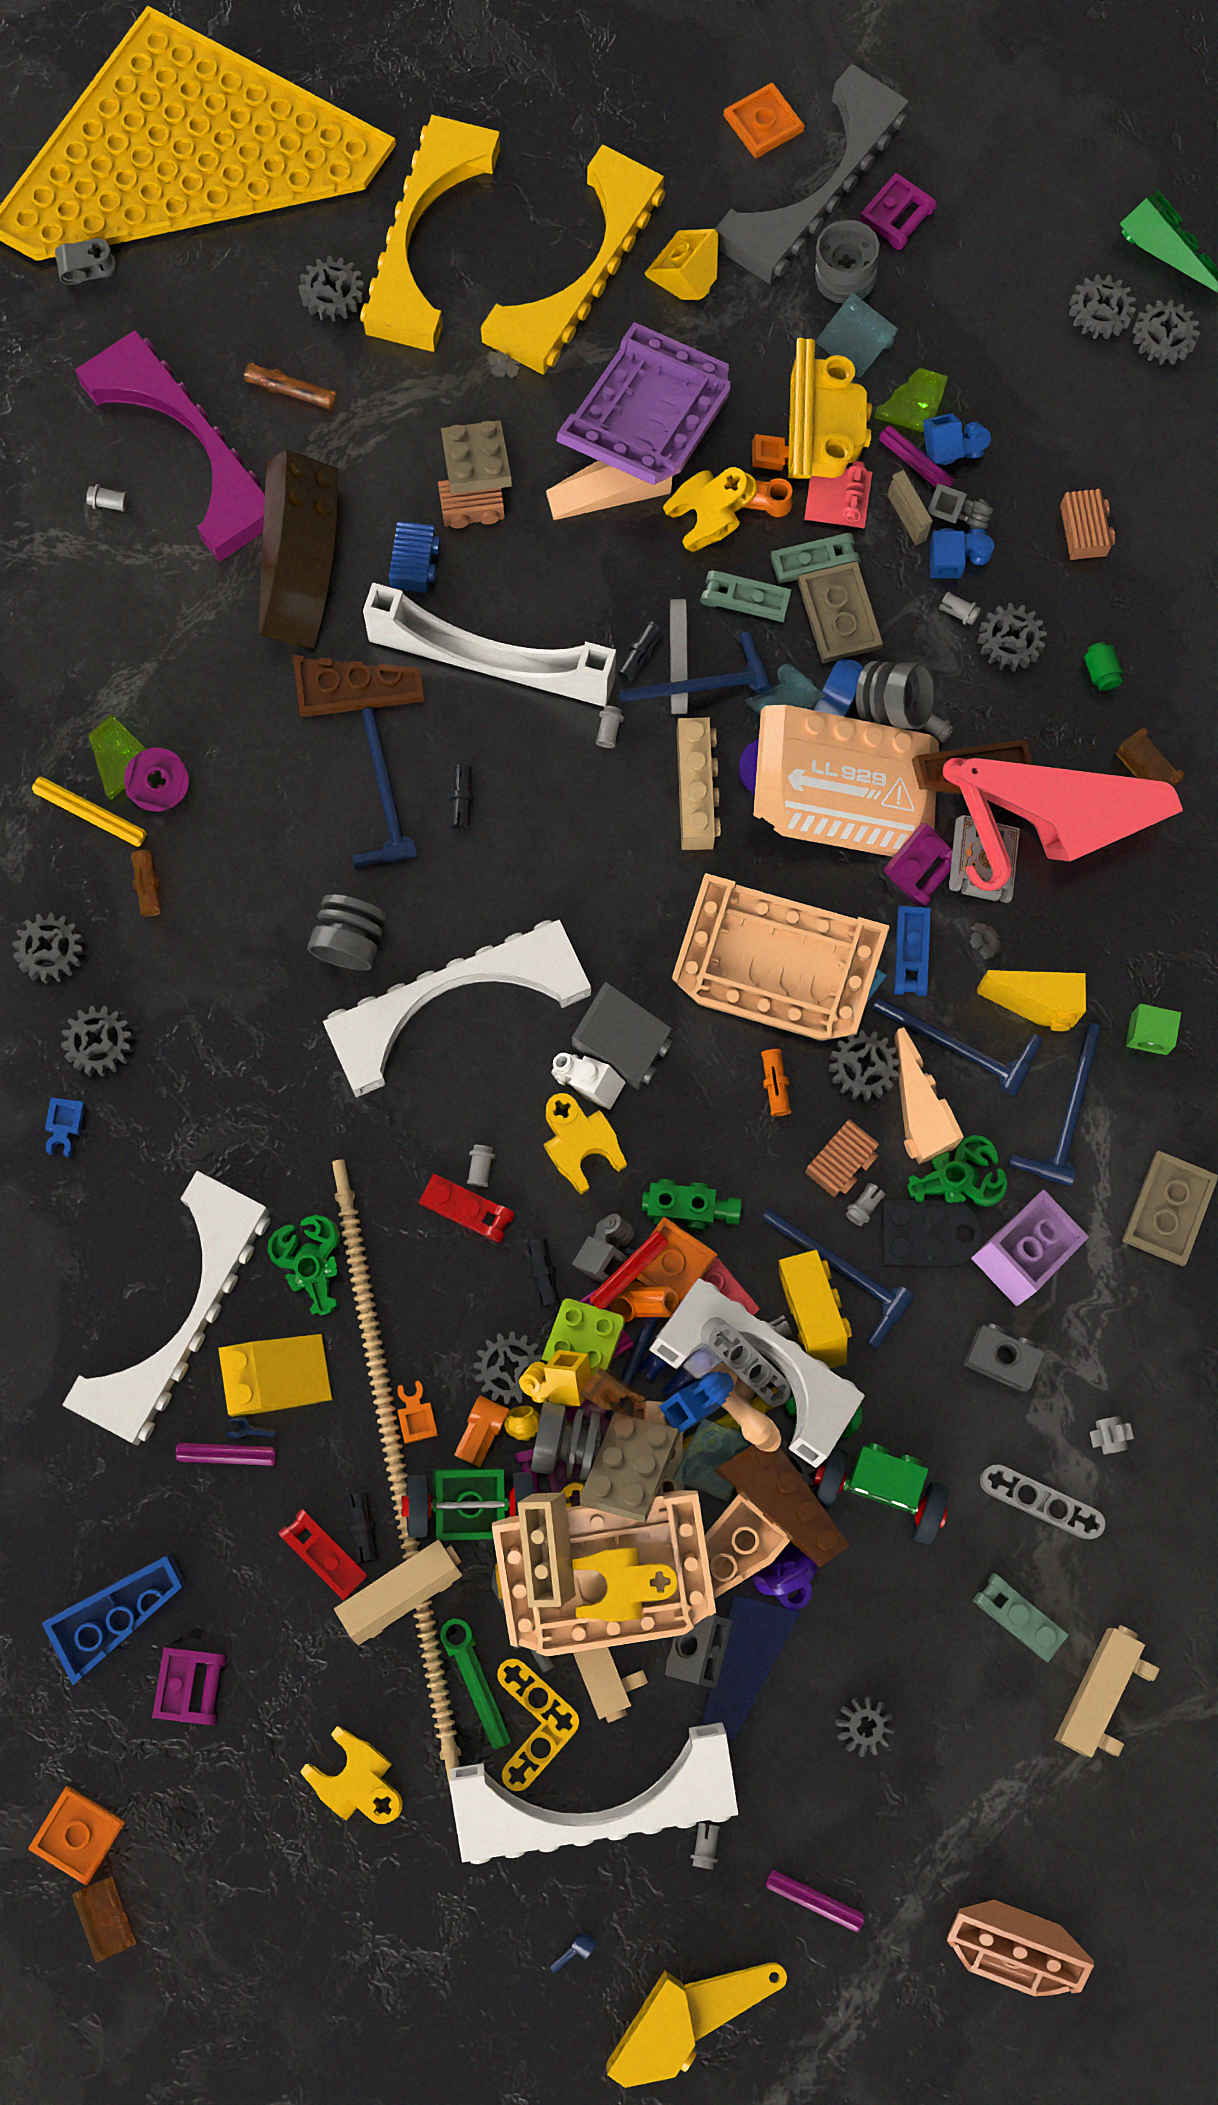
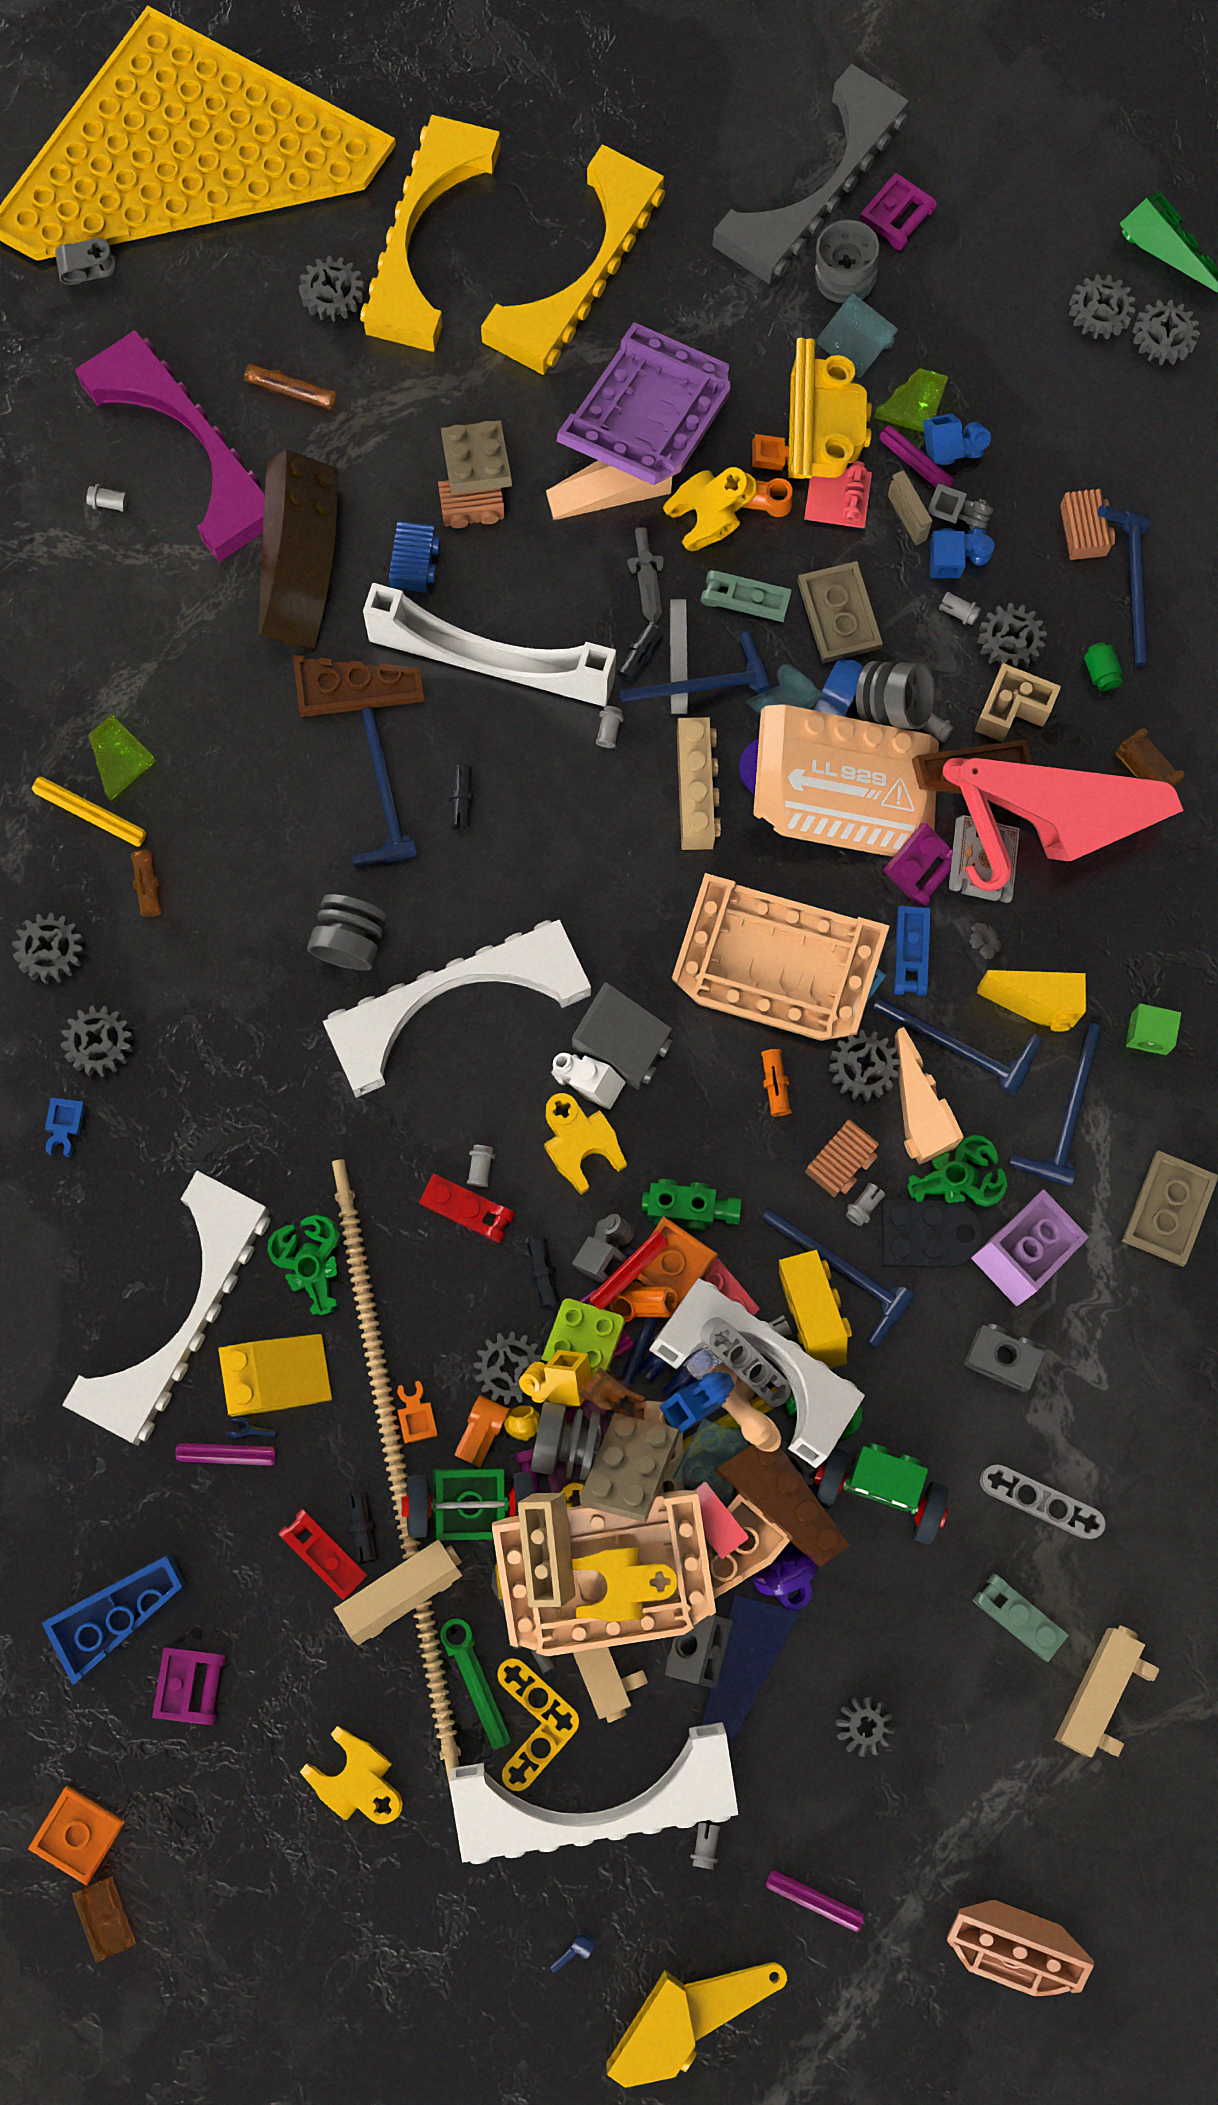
(171, 770): magenta plate -> none
(502, 364): dark grey plant -> none
(647, 576): none -> dark grey sword
(687, 264): yellow slope -> none
(718, 1523): none -> coral slope
(764, 120): orange tile -> none
(813, 557): sand green plate -> none
(1016, 695): none -> tan brick
(1111, 1435): light grey gear -> none
(1135, 525): none -> dark blue bar

